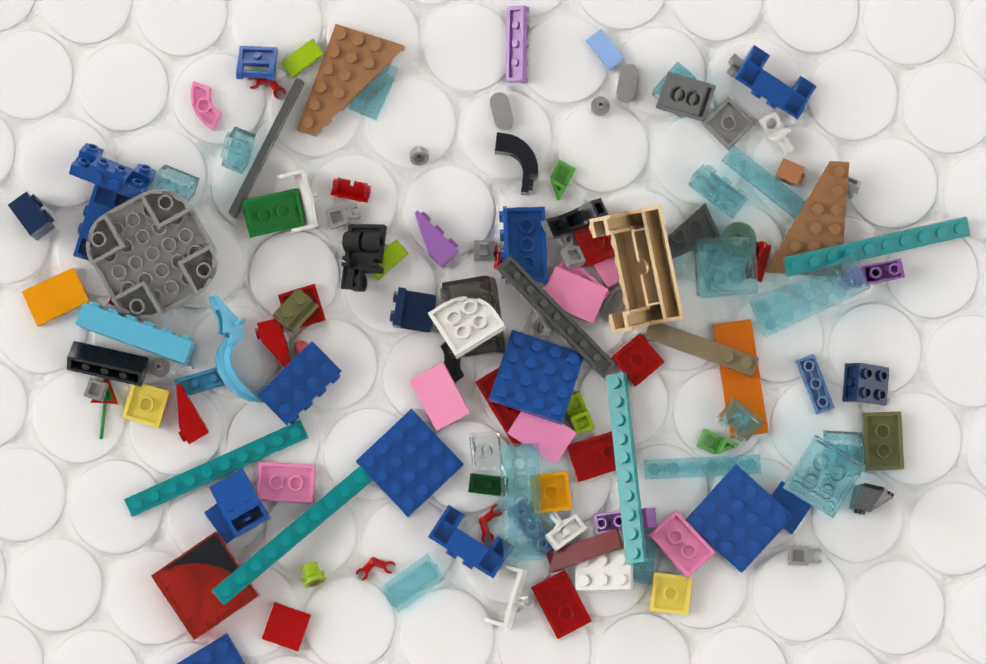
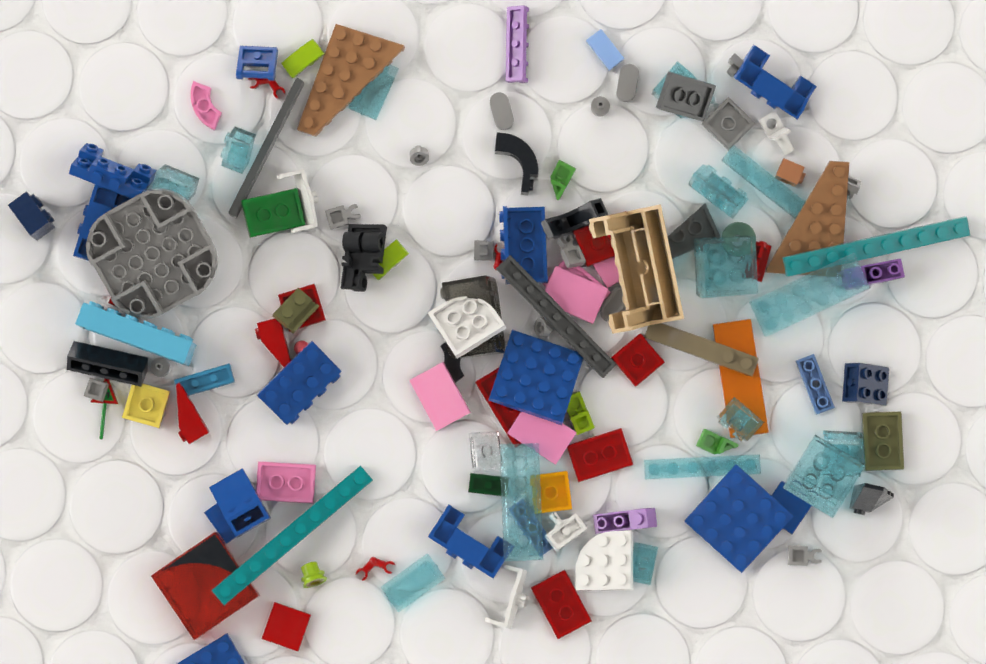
(55, 296): light orange tile -> none
(216, 468): teal plate -> none
(233, 332): medium azure piece -> none
(358, 192): red hinge -> none
(409, 462): blue plate -> none
(412, 310): dark blue bracket -> none
(438, 247): medium lavender slope -> none
(483, 521): red arm -> none
(585, 550): dark red tile -> none
(626, 469): plate -> none
(670, 593): light yellow plate -> none
(681, 544): bright pink tile -> none

